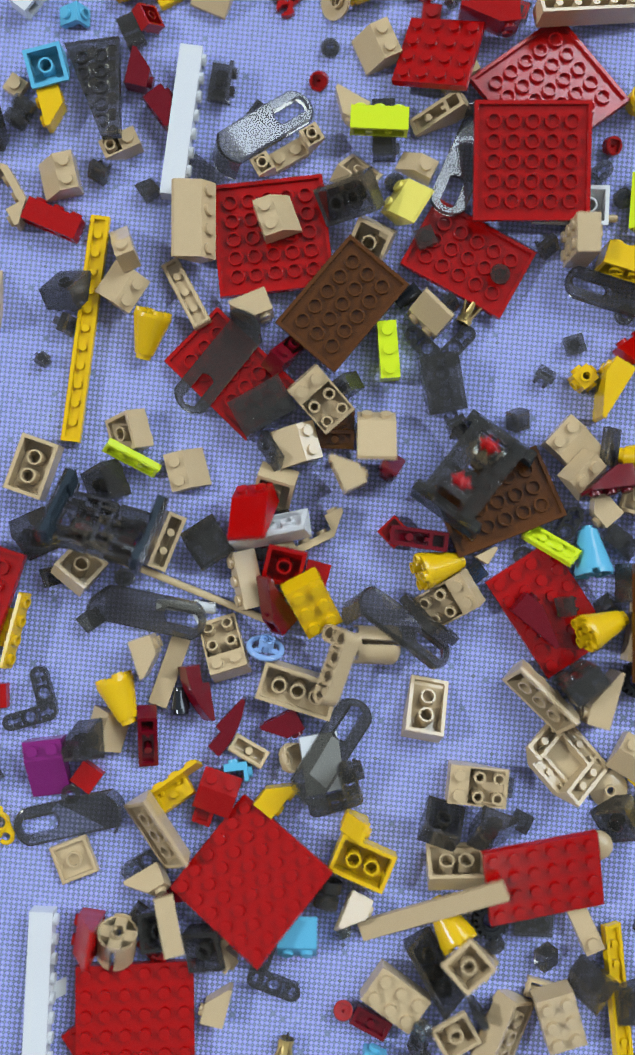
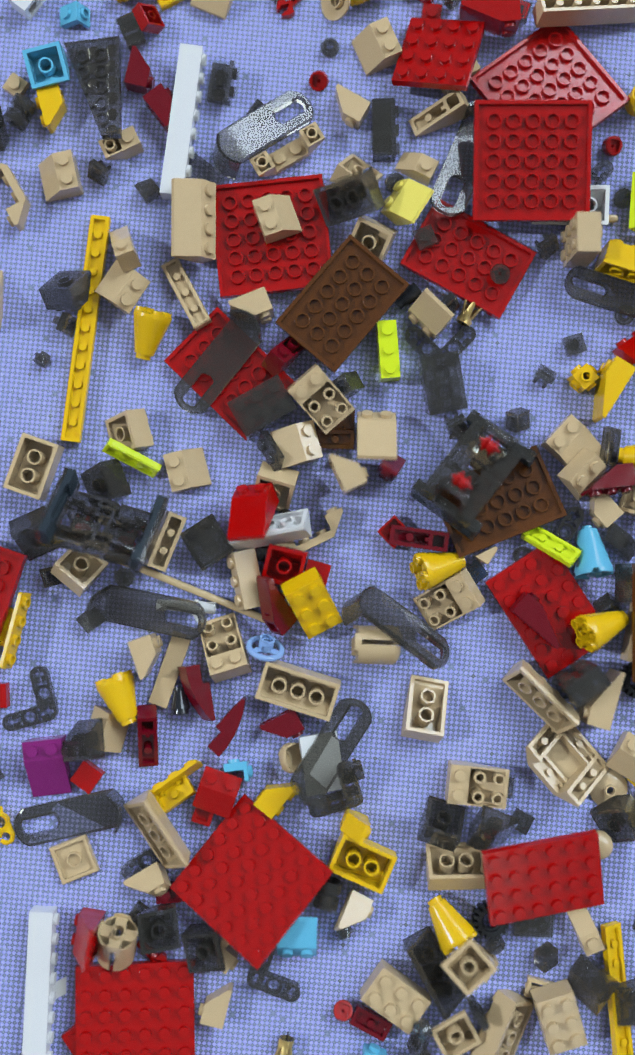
(53, 219): red brick -> none
(73, 798): clear smoke plate -> none
(168, 926): tan tile -> none
(248, 751): tan brick -> none
(337, 664): tan beam -> none
(379, 120): neon yellow brick -> none
(426, 622): clear smoke beam -> none
(434, 910): tan tile -> none
(566, 606): clear smoke tile -> none

